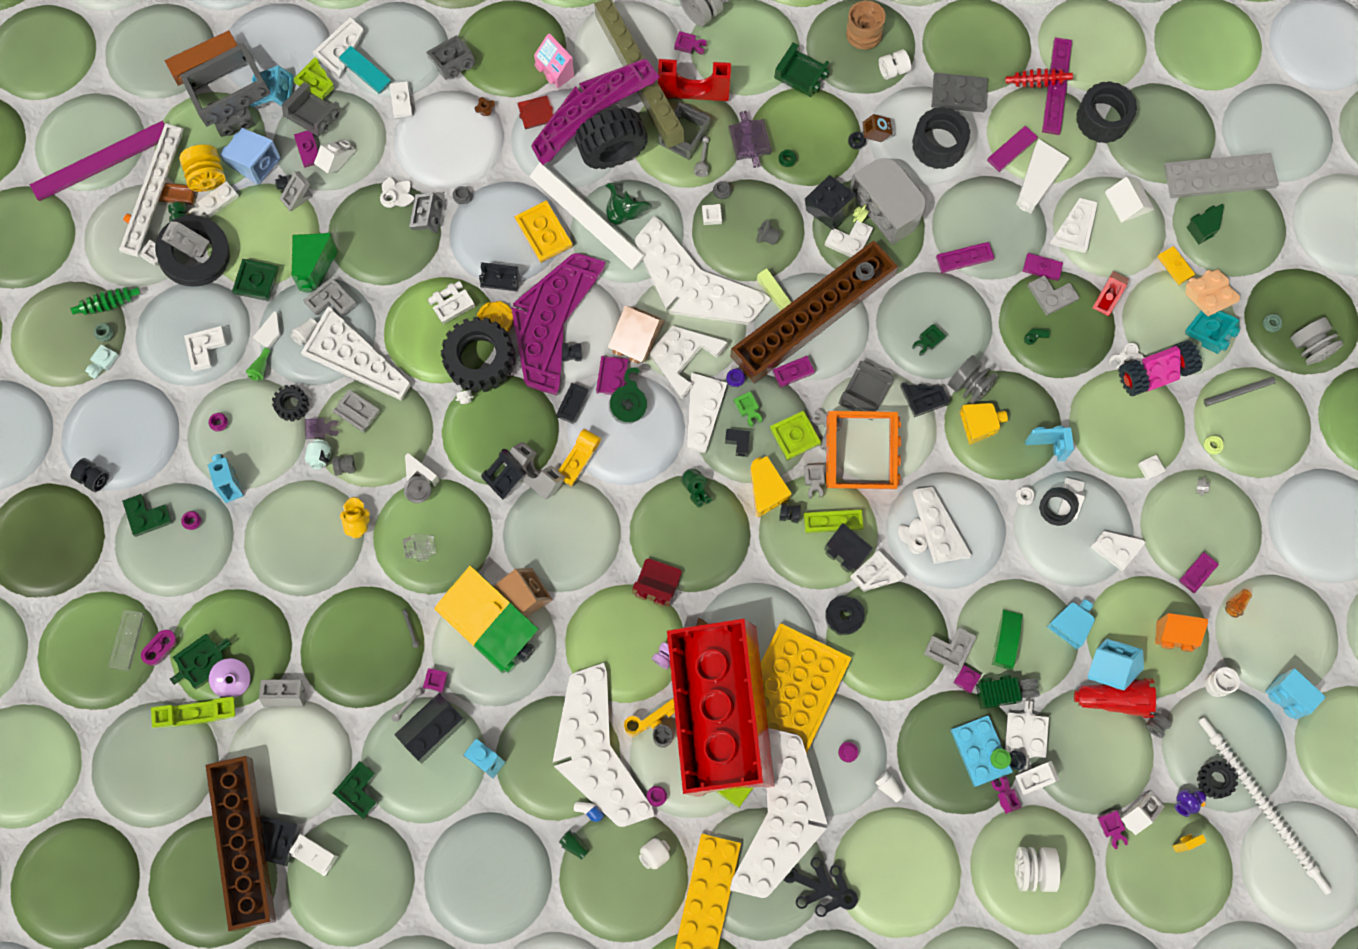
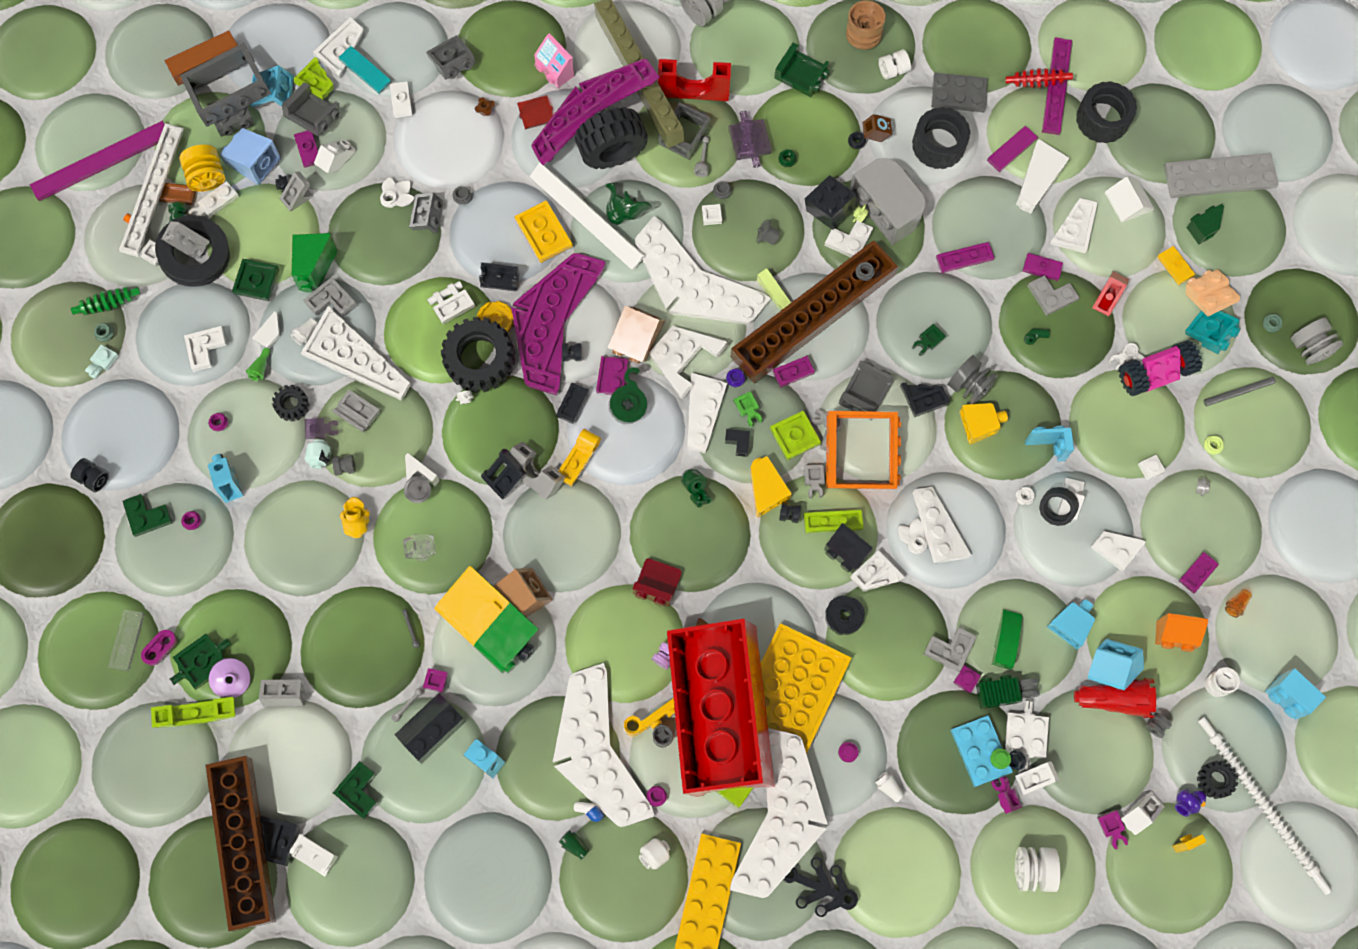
(687, 42): magenta plate -> none

